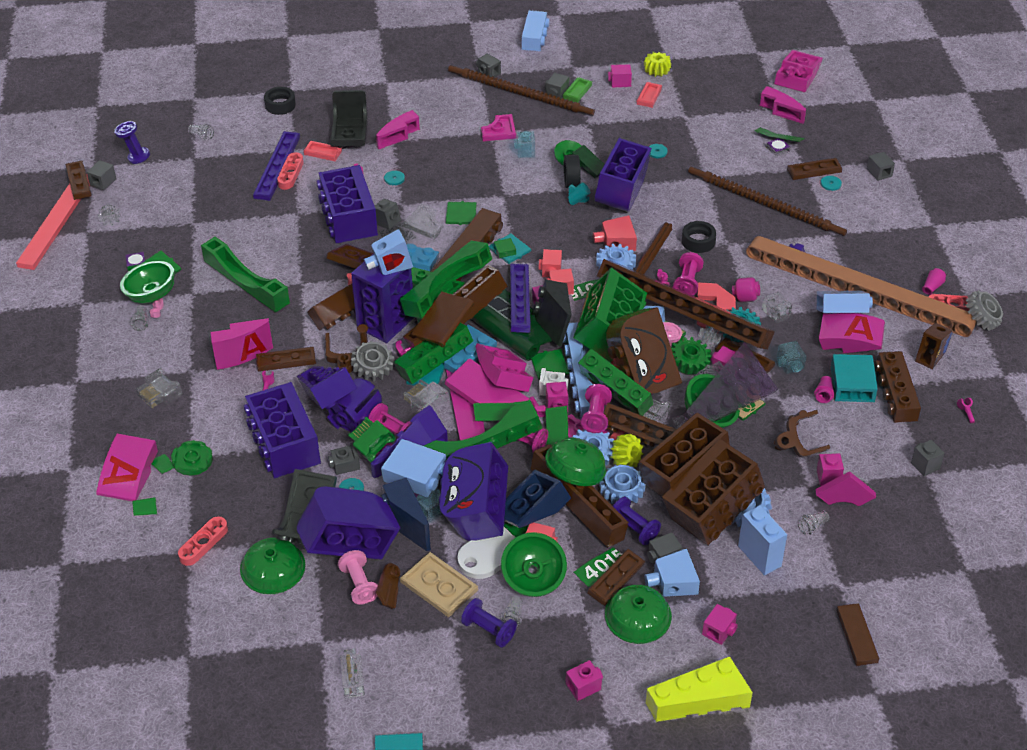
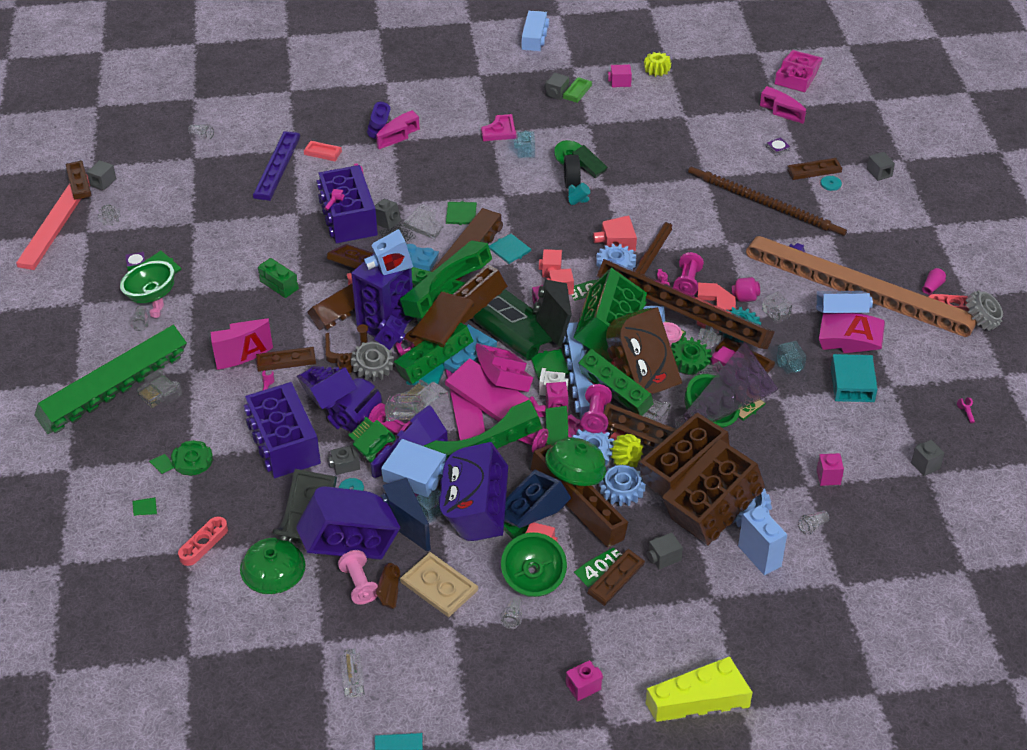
(109, 380): none -> green brick
(126, 467): dark pink slope -> none
(127, 132): dark purple hose -> none
(267, 291): green arch -> none
(278, 277): none -> green brick
(279, 108): black tyre -> none
(289, 165): coral beam -> none
(336, 195): none -> dark pink hand
(349, 118): pearl dark grey bracket -> none
(378, 118): none -> dark purple brick
(390, 332): none -> dark purple brick
(394, 177): teal wheel -> none
(403, 406): none -> clear piece
(467, 73): reddish brown hose -> none
(475, 614): dark purple hose -> none
(485, 553): white tile -> none
(489, 65): dark grey brick -> none
(492, 411): green sticker -> none
(505, 248): green tile -> none
(519, 298): dark purple tile -> none
(623, 175): dark purple brick -> none
(638, 622): green hat -> none
(646, 529): dark purple hose -> none
(649, 94): coral tile -> none
(658, 151): teal wheel -> none
(674, 575): light blue torso -> none
(695, 245): black tyre -> none
(720, 624): dark pink brick -> none
(766, 132): green sticker -> none
(791, 437): reddish brown piece -> none
(824, 392): dark pink cone -> none
(846, 489): dark pink tile -> none
(857, 634): reddish brown tile -> none
(897, 387): reddish brown brick -> none
(935, 338): reddish brown torso -> none

